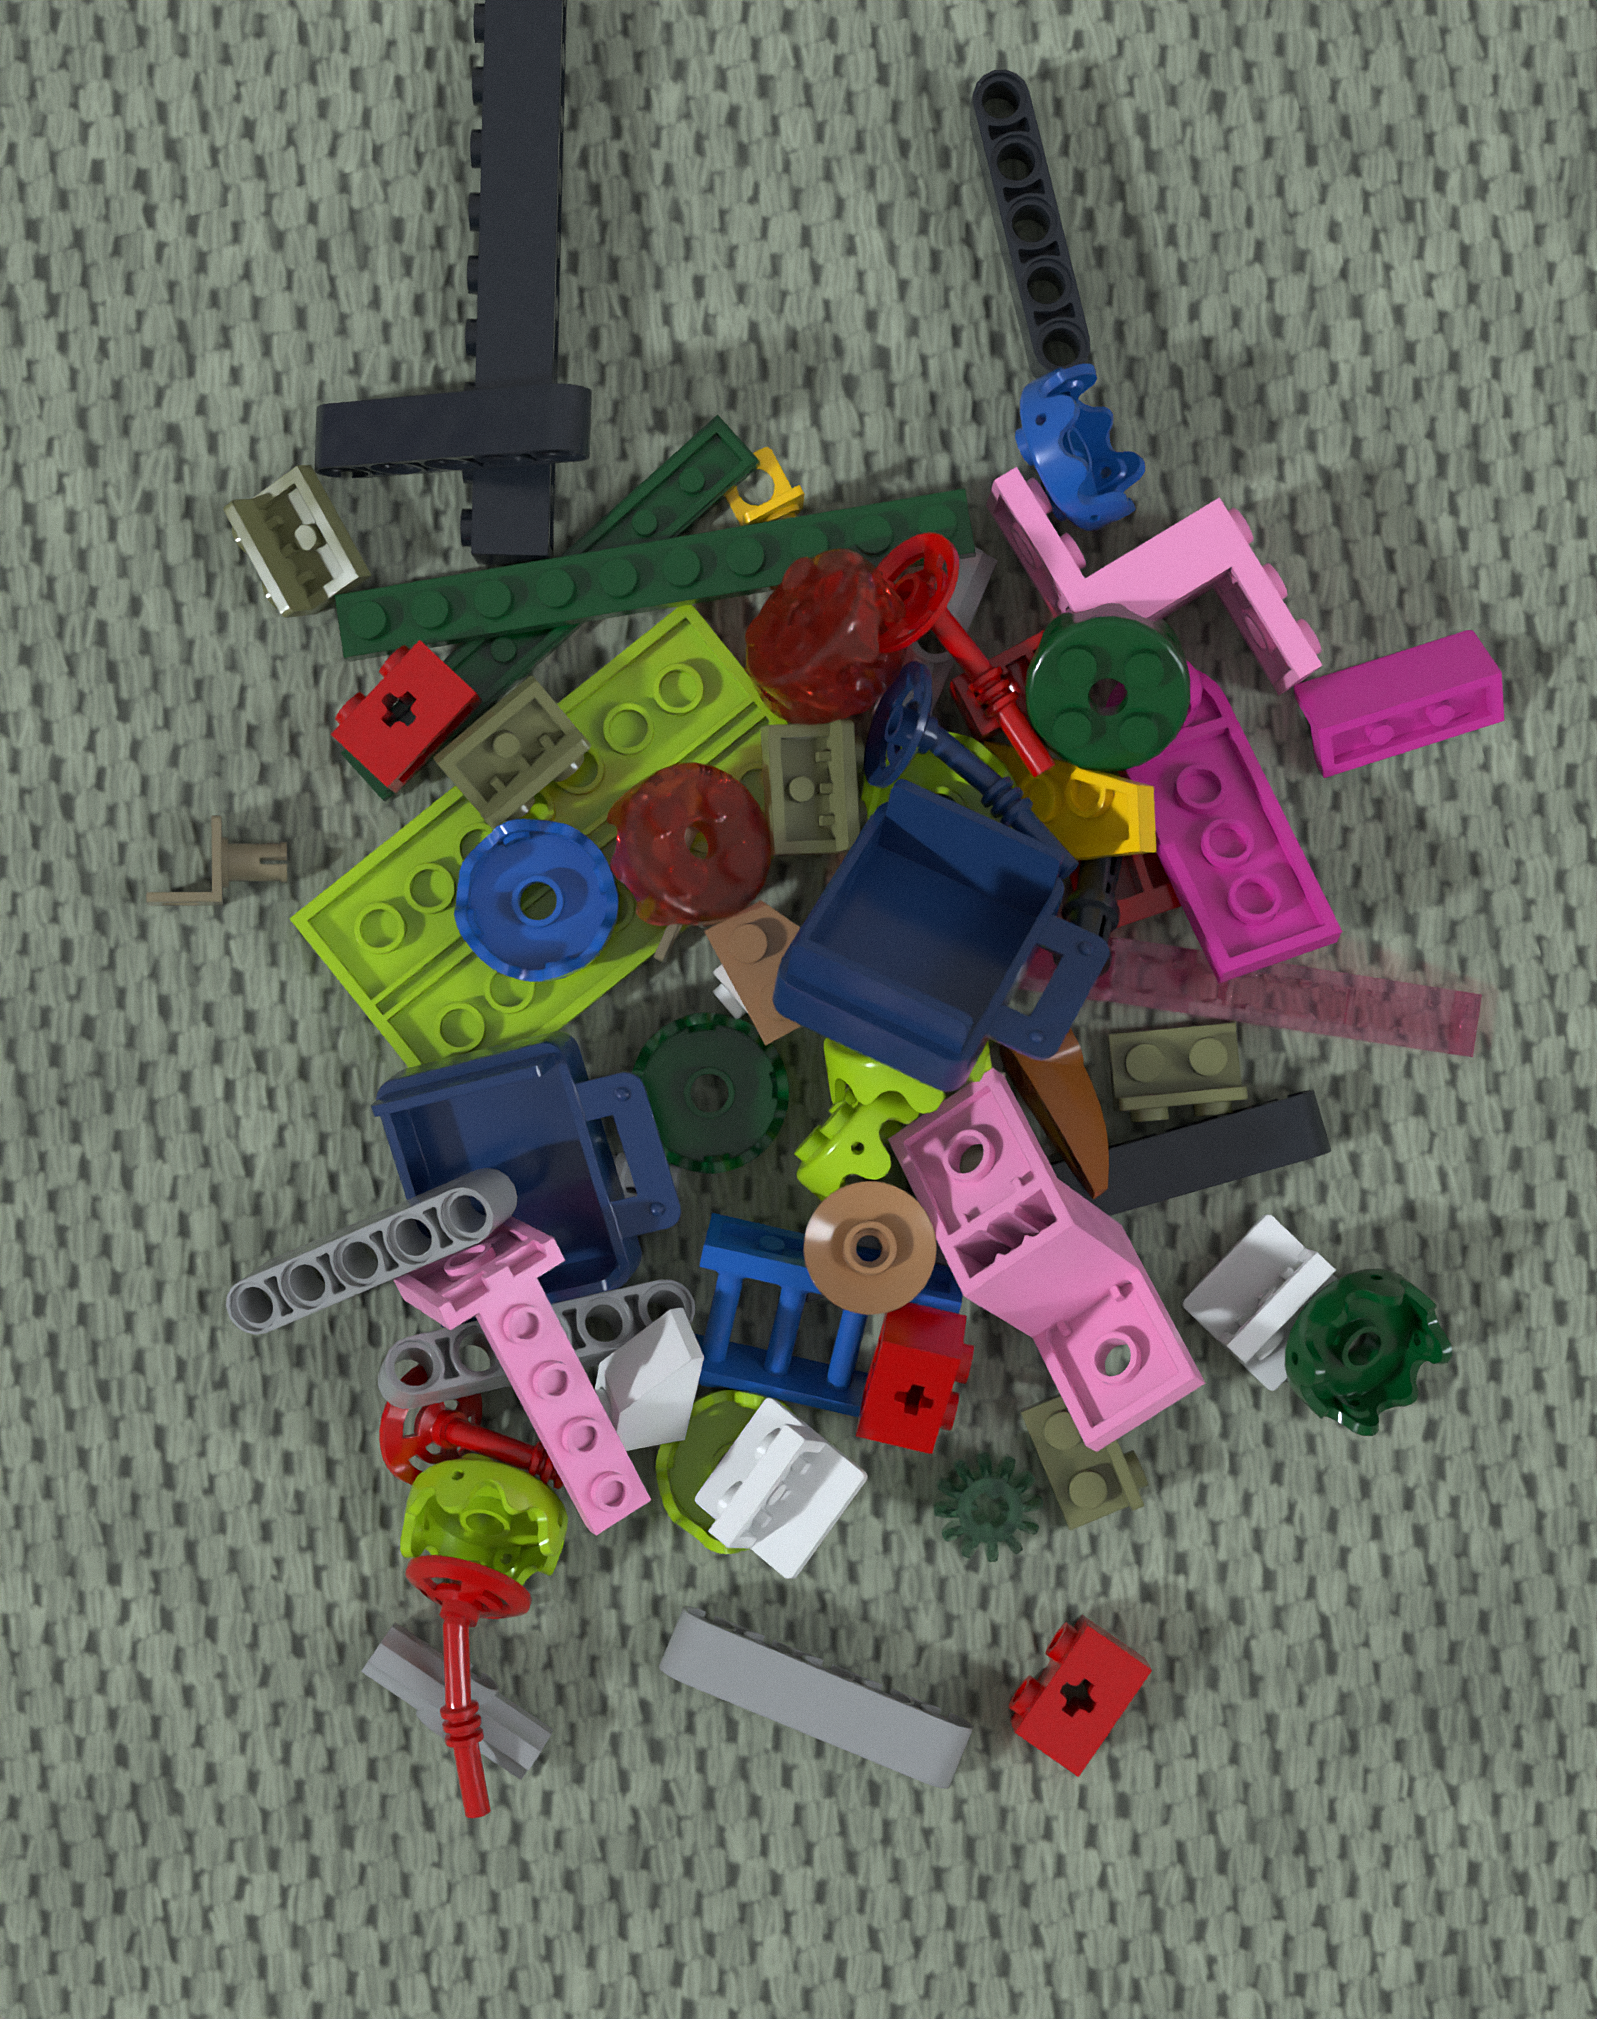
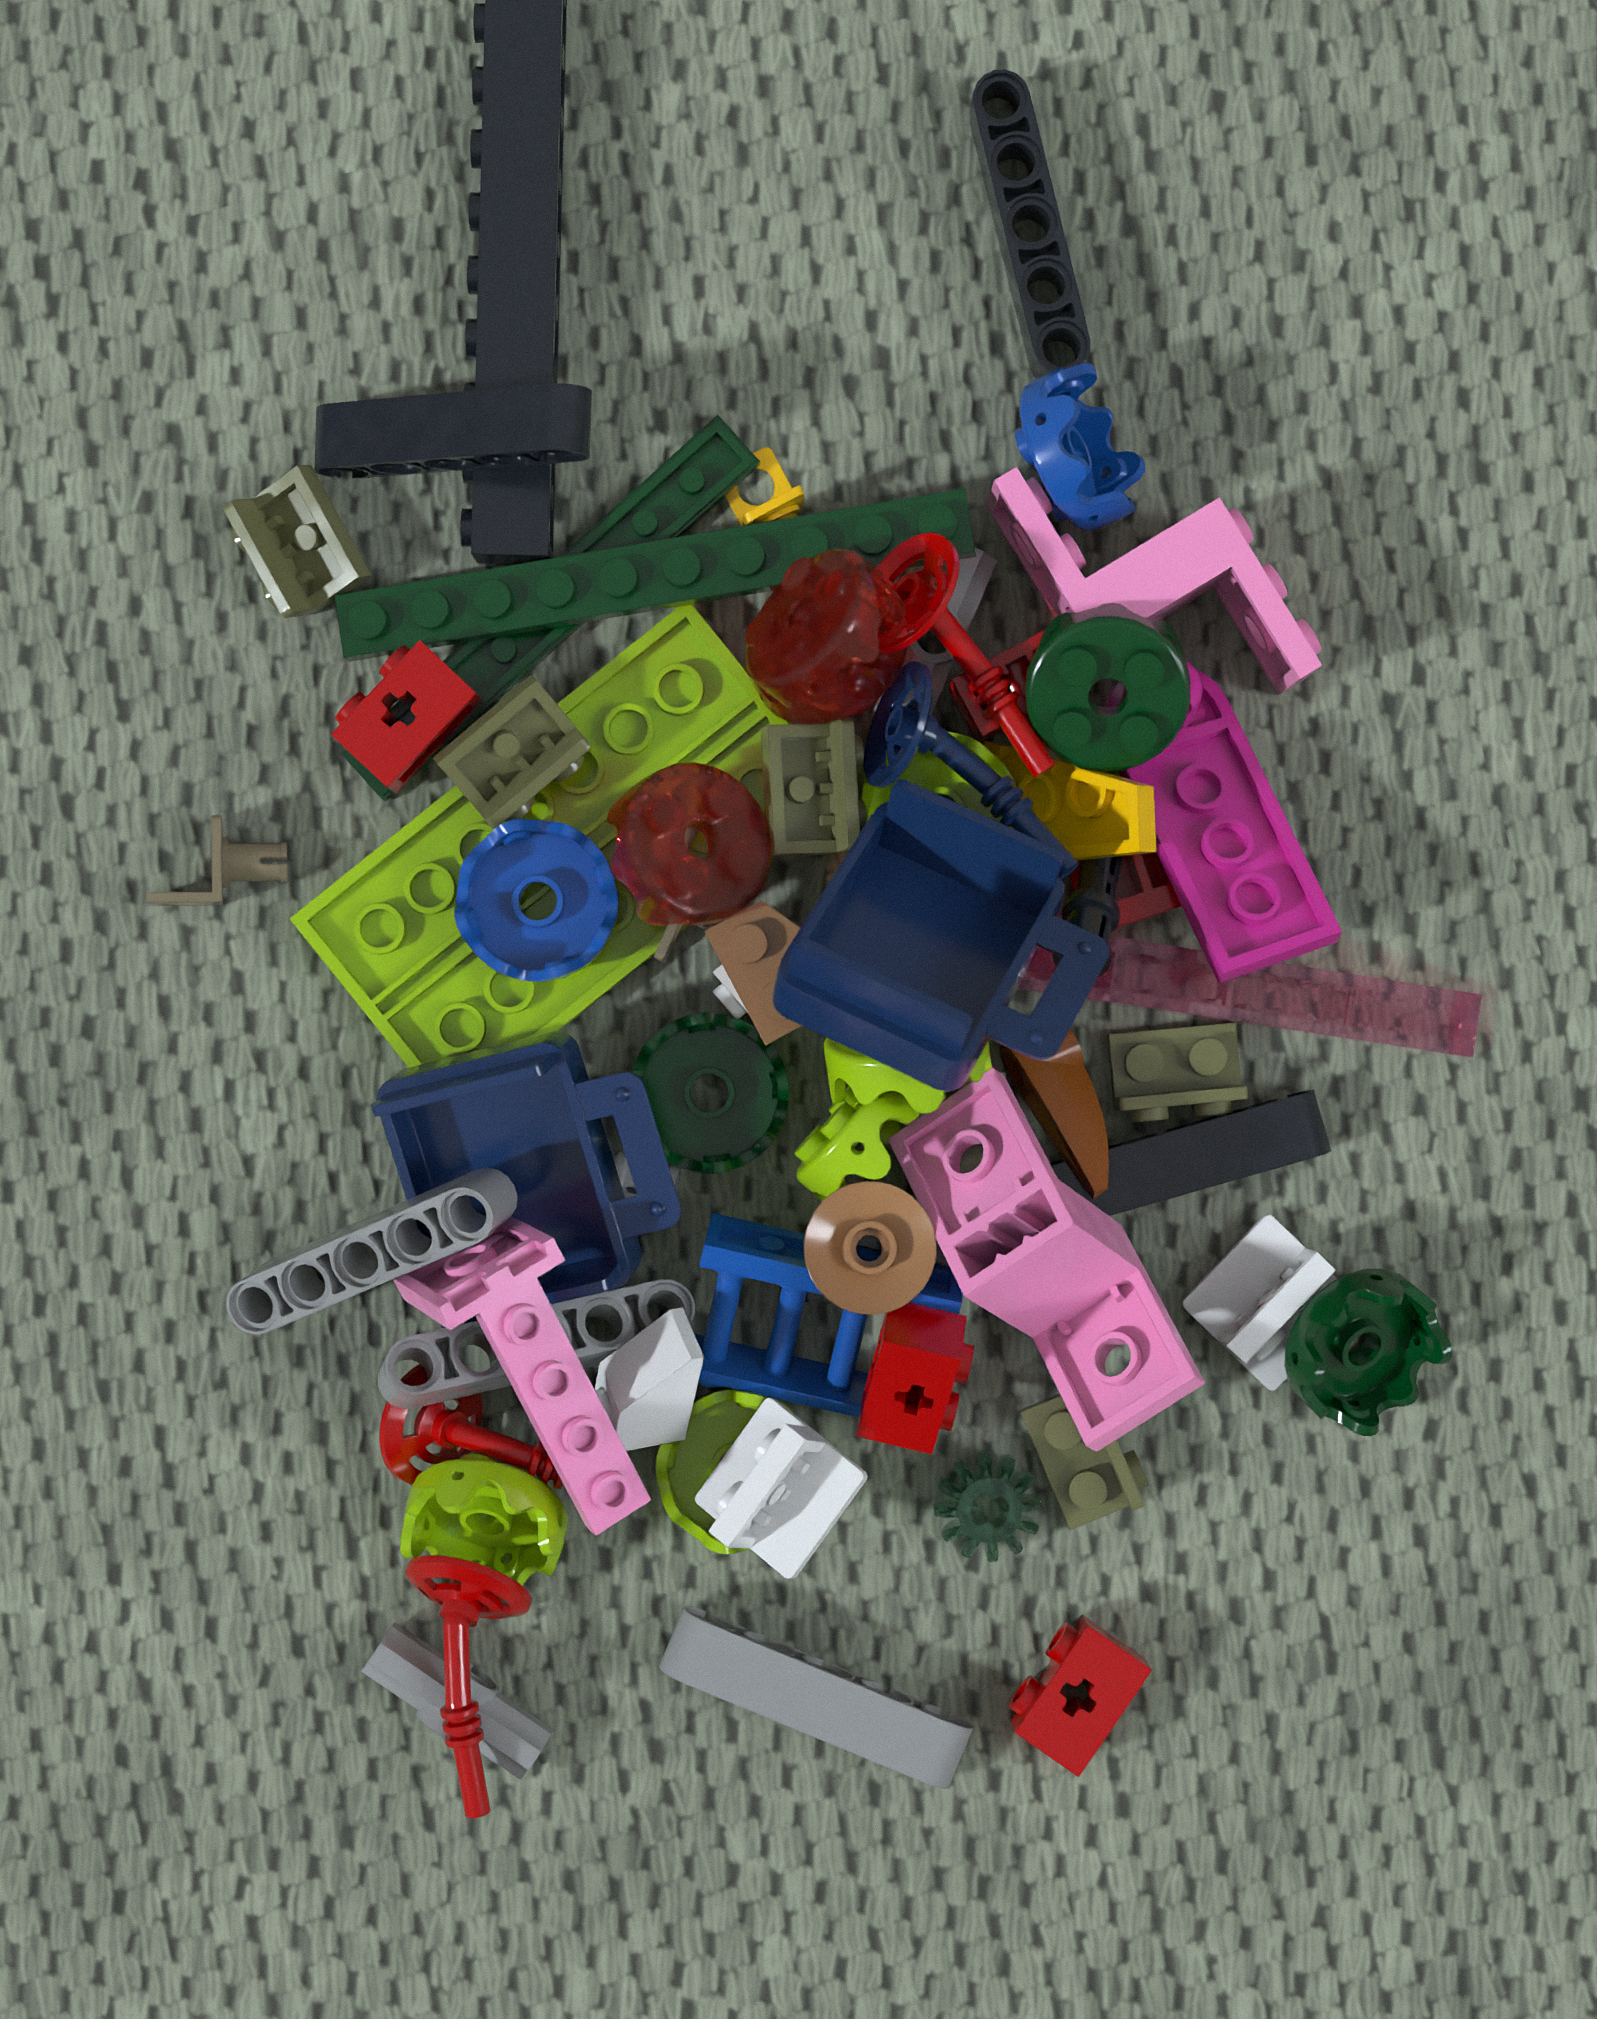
(1401, 702): dark pink panel -> none

